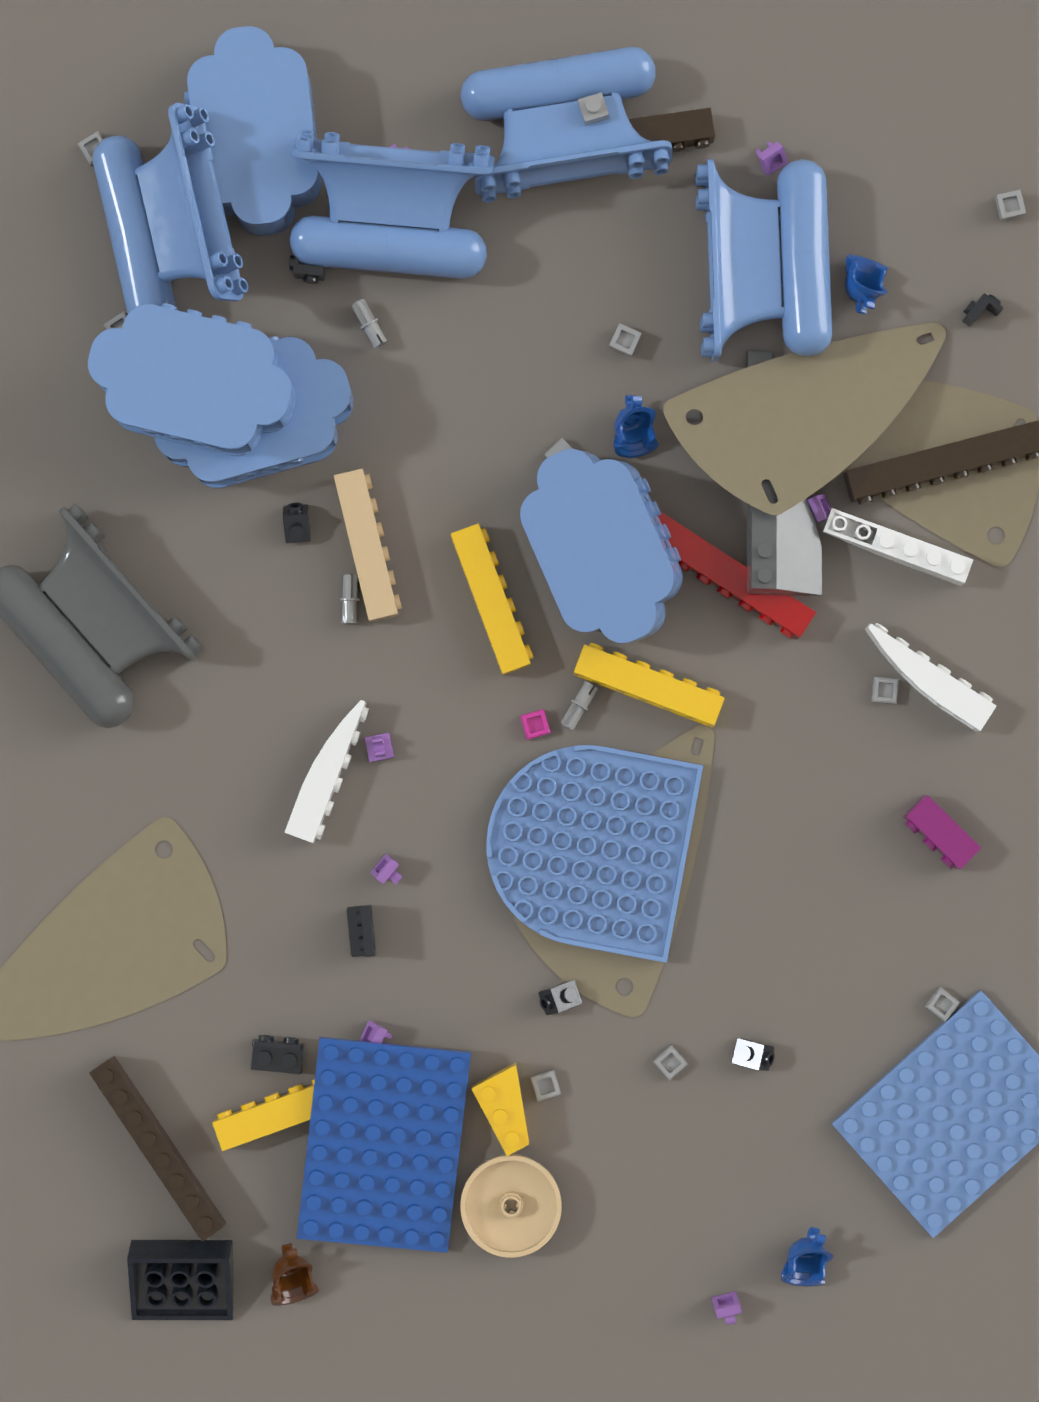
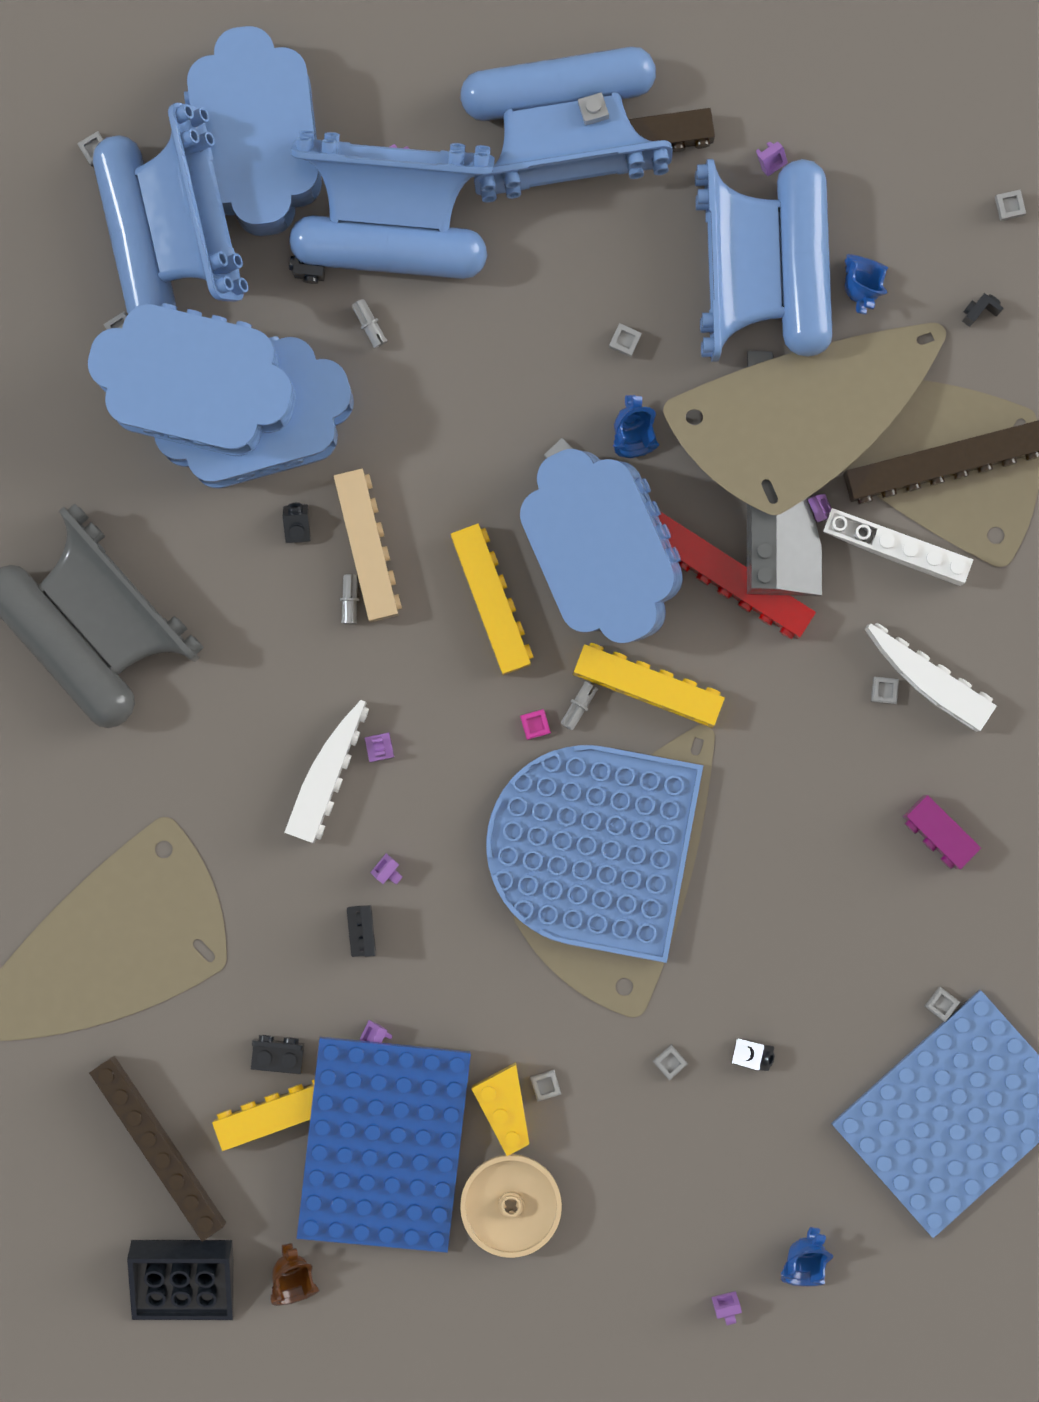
(560, 998): bracket -> none

